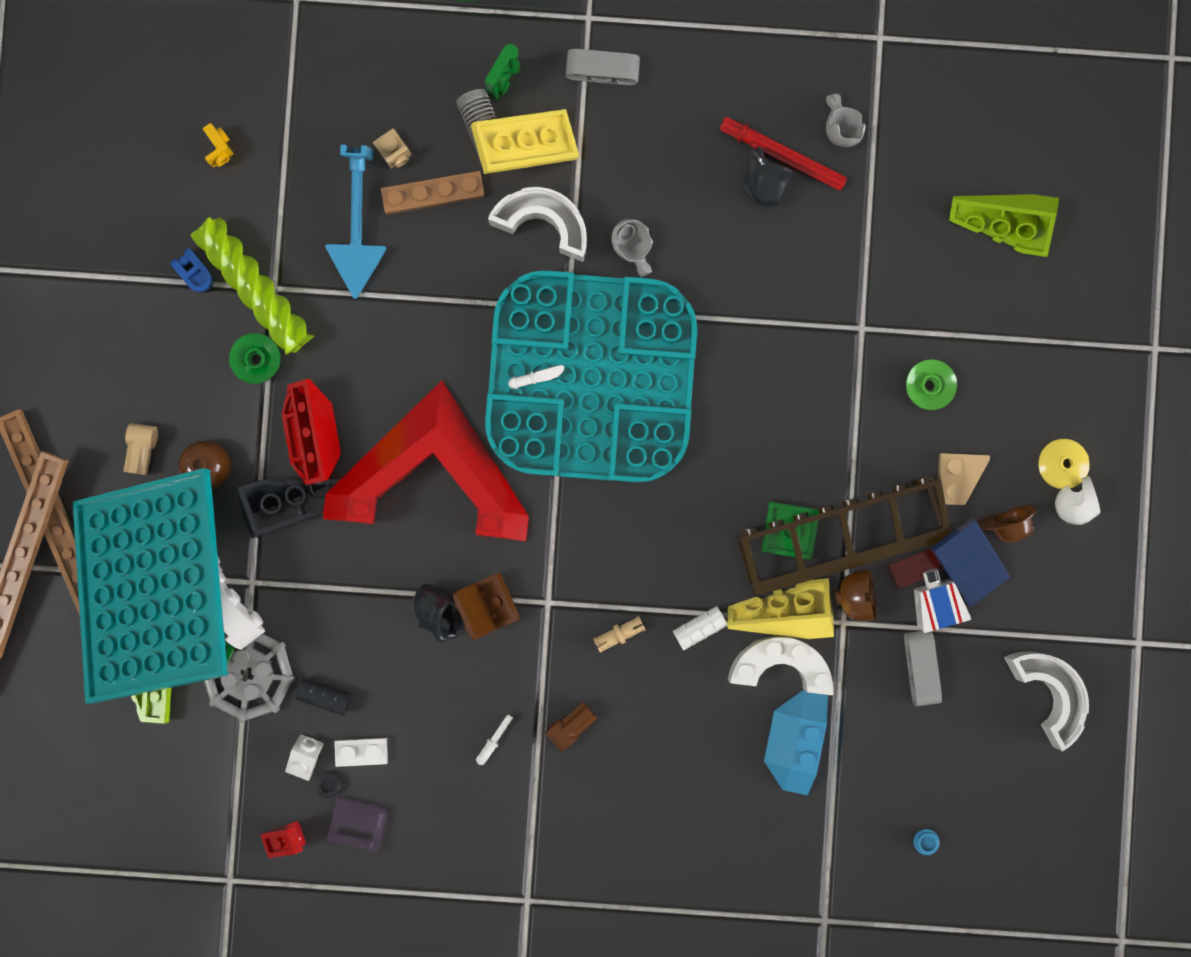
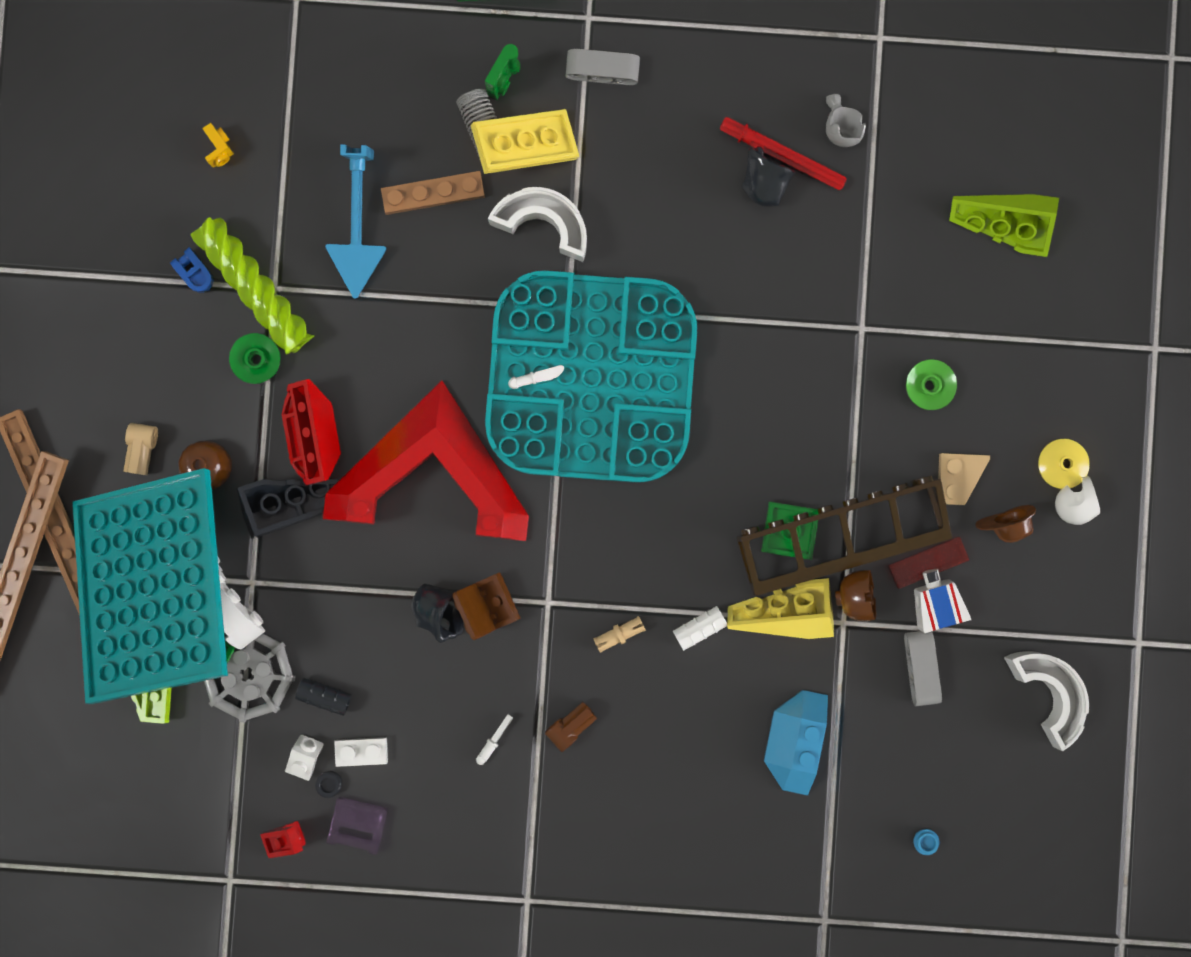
(392, 149): tan bracket -> none
(632, 243): light grey hair -> none
(782, 650): white brick -> none
(970, 562): dark blue tile -> none

